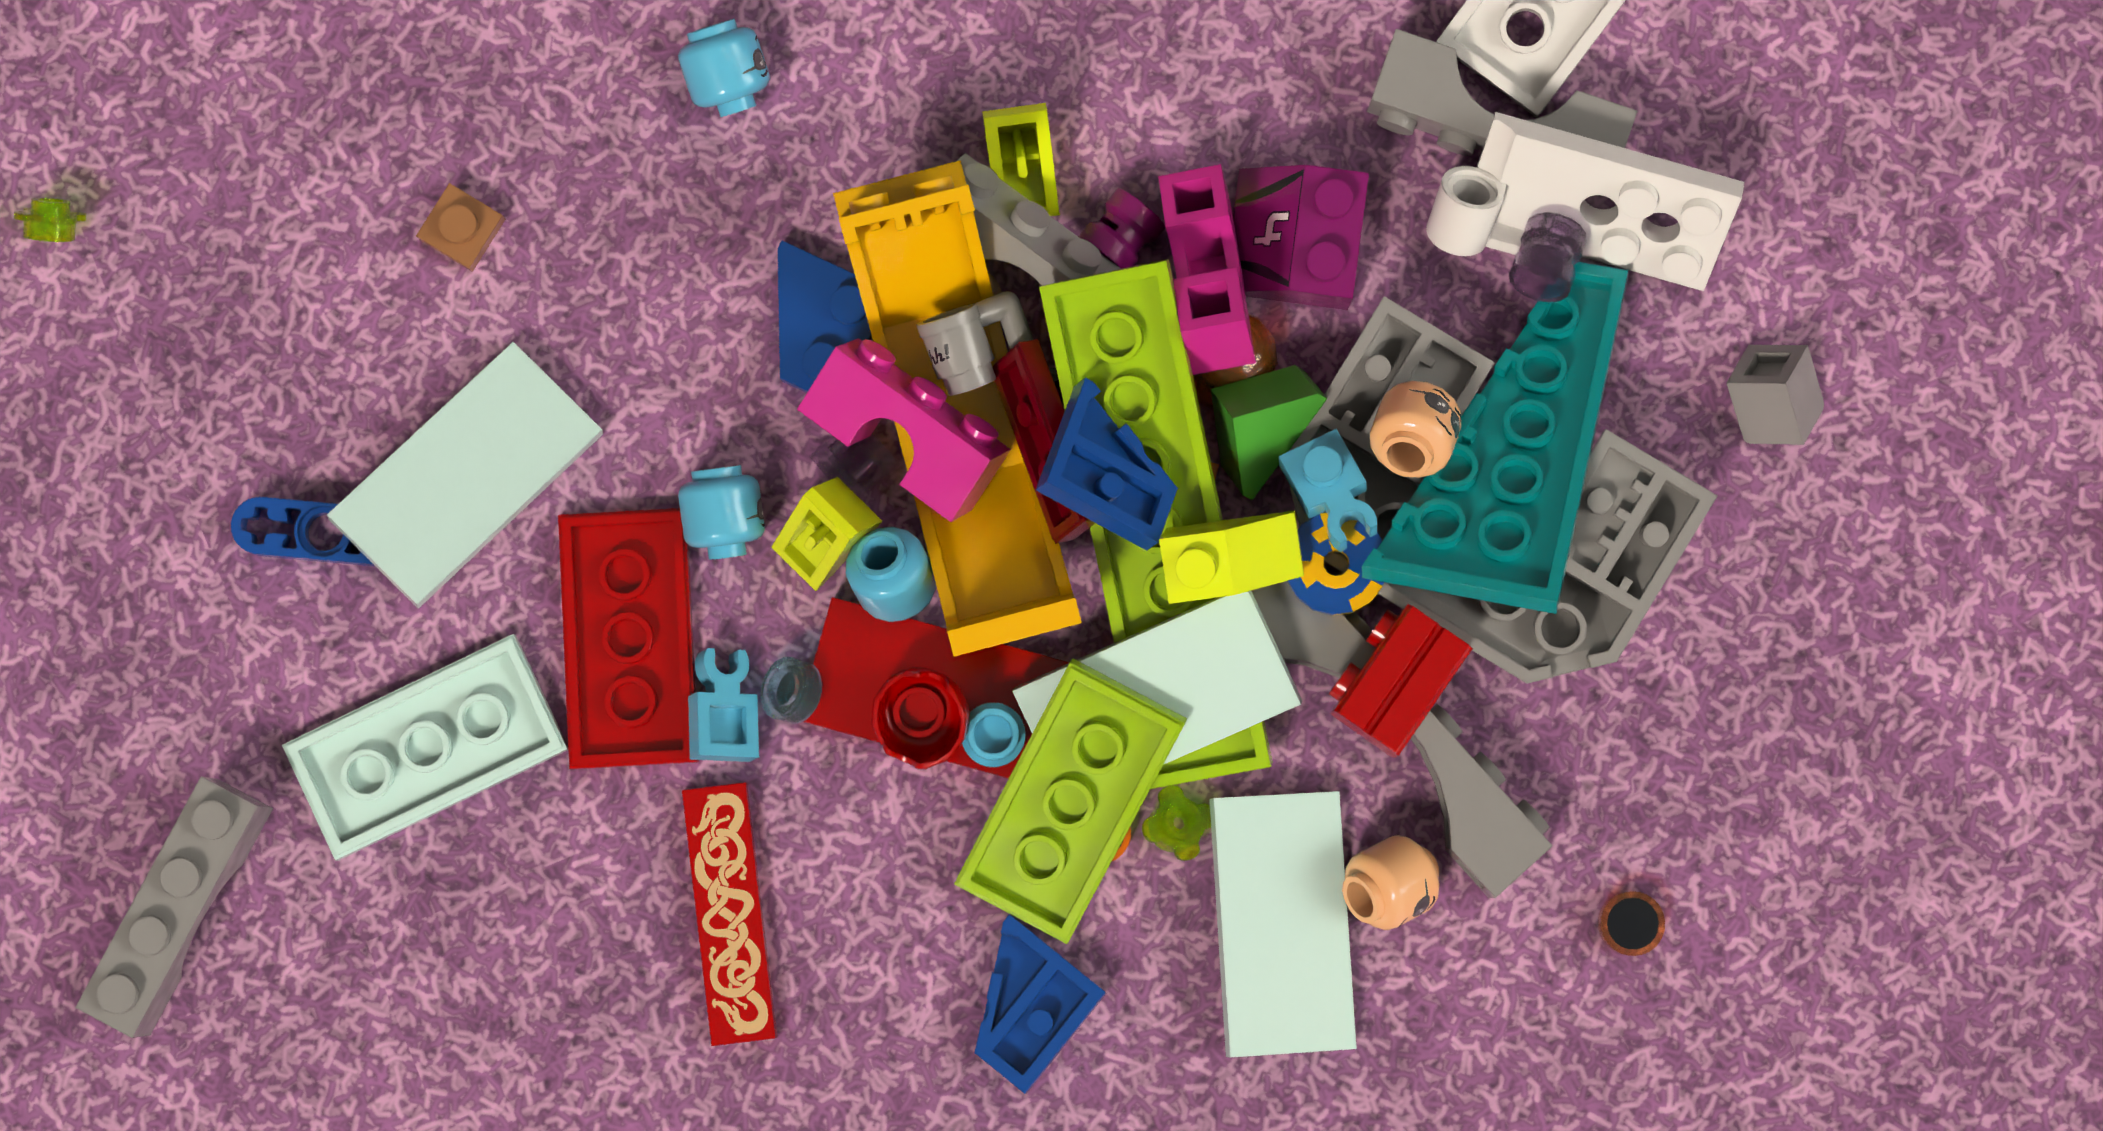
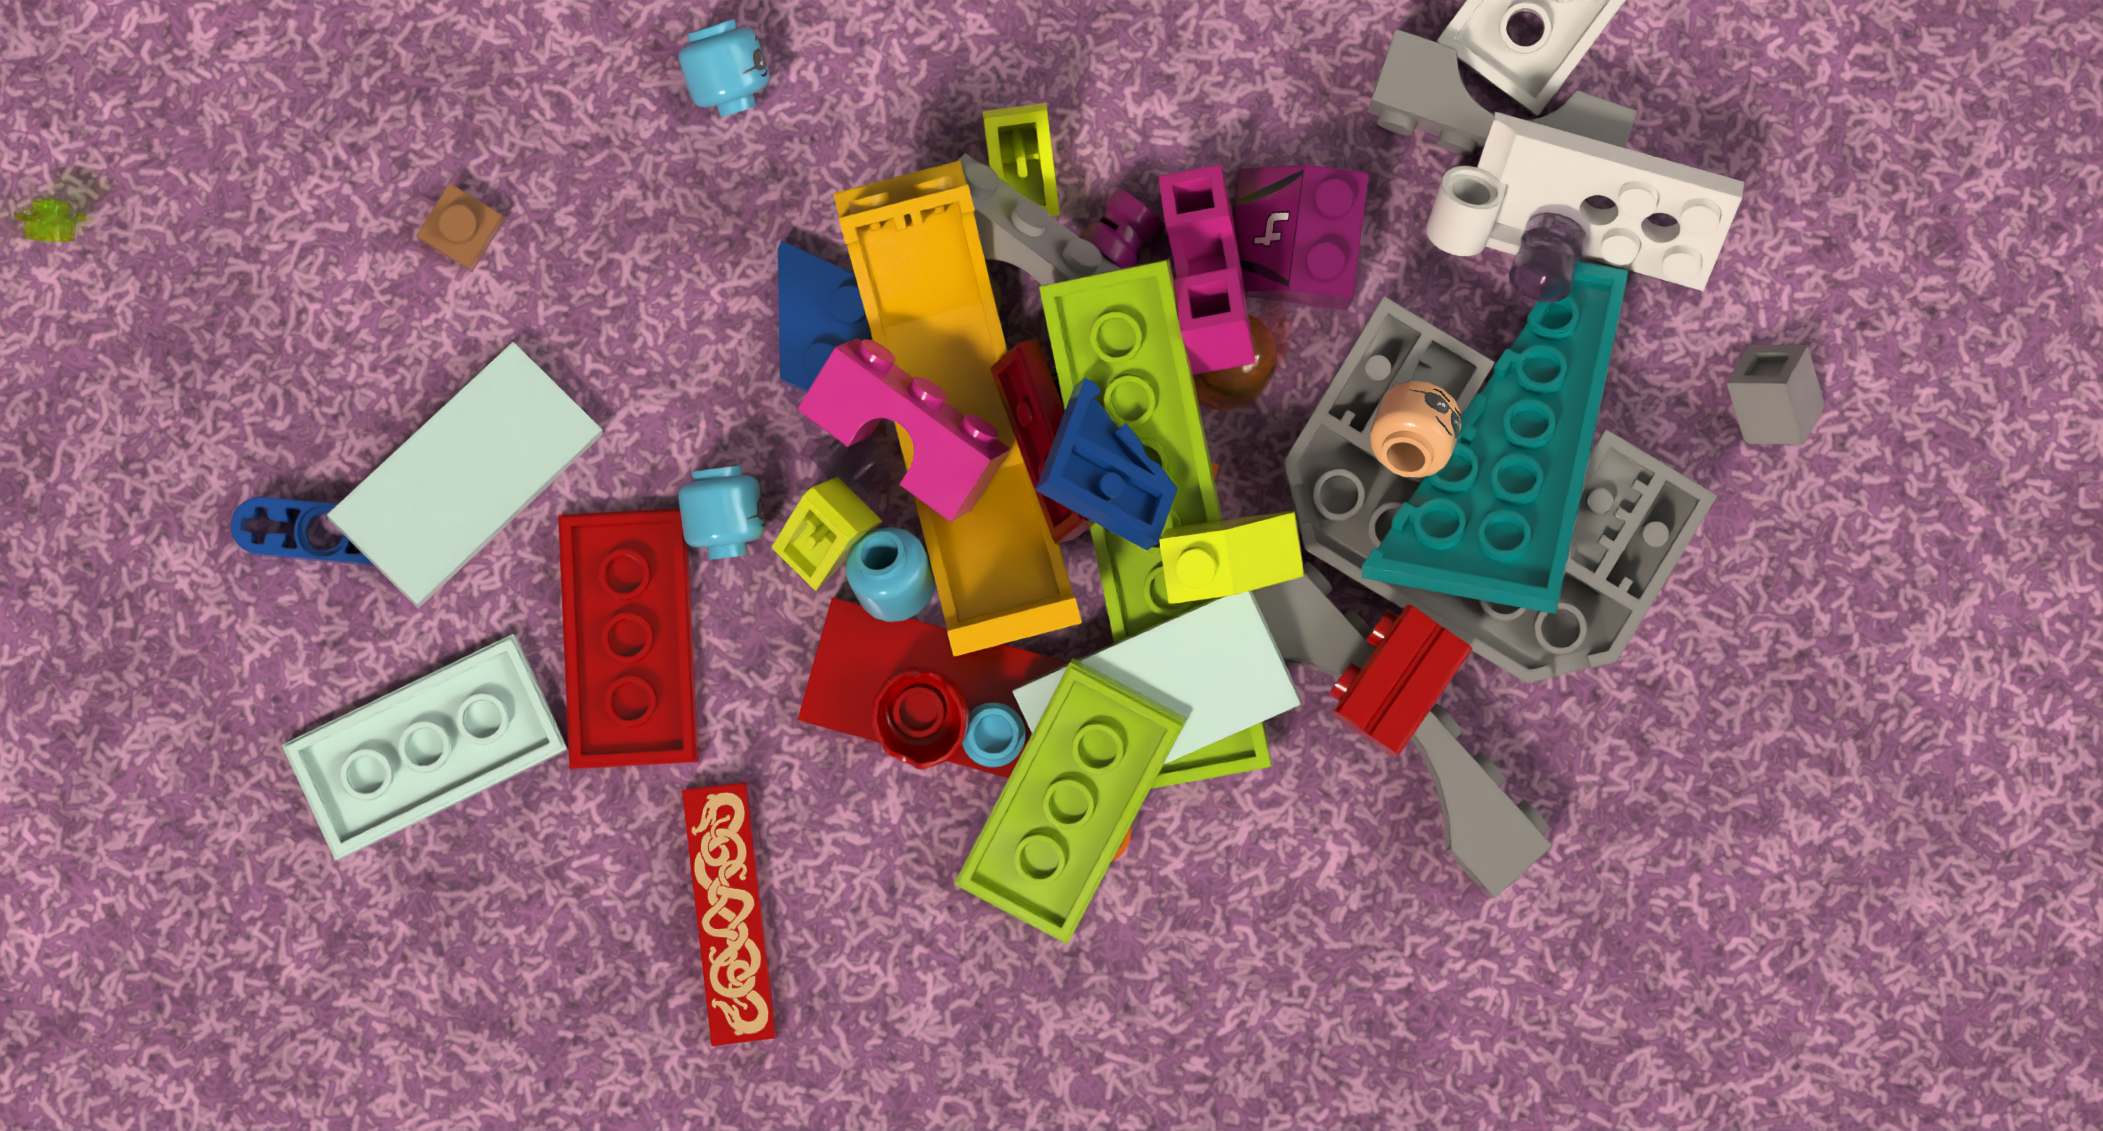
(154, 936): light grey arch -> none
(722, 719): medium azure plate -> none
(791, 690): clear light blue tile -> none
(960, 345): light grey piece -> none
(1031, 1006): blue wing -> none
(1160, 826): clear neon green plate -> none
(1261, 421): bright green slope -> none
(1282, 924): light aqua tile -> none
(1328, 480): medium azure plate -> none
(1328, 592): blue piece -> none
(1391, 882): light nougat head -> none
(1631, 923): black tile -> none

